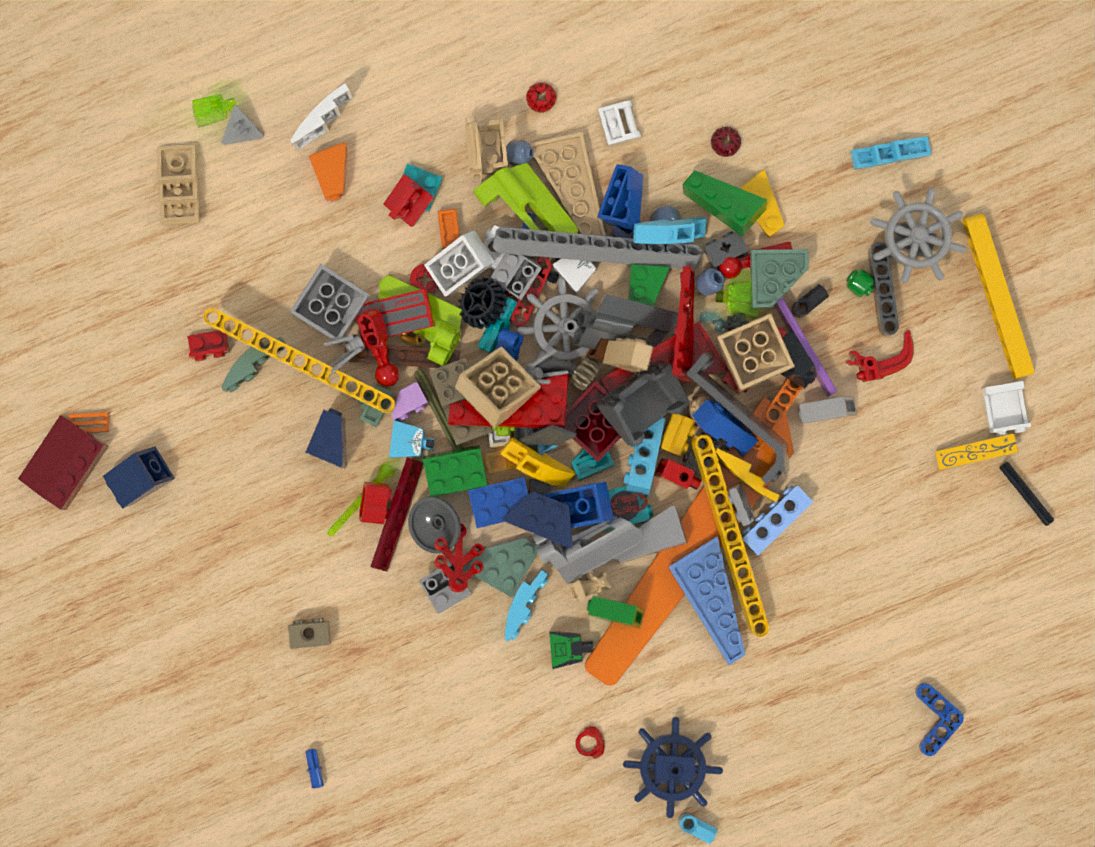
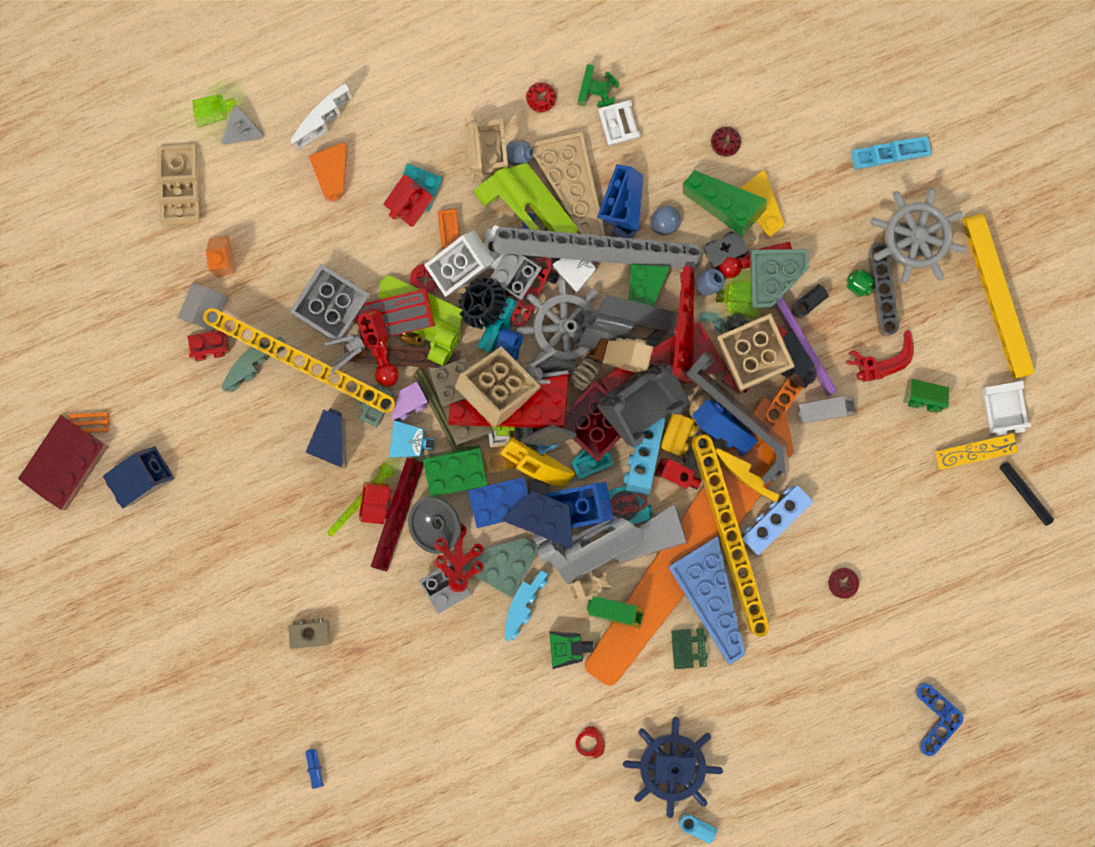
(198, 301): none -> light grey slope
(220, 256): none -> orange slope
(597, 88): none -> green piece
(669, 231): medium azure slope -> none
(682, 648): none -> clear green plate
(738, 497): light grey plate -> none
(852, 581): none -> dark red gear
(926, 395): none -> green slope

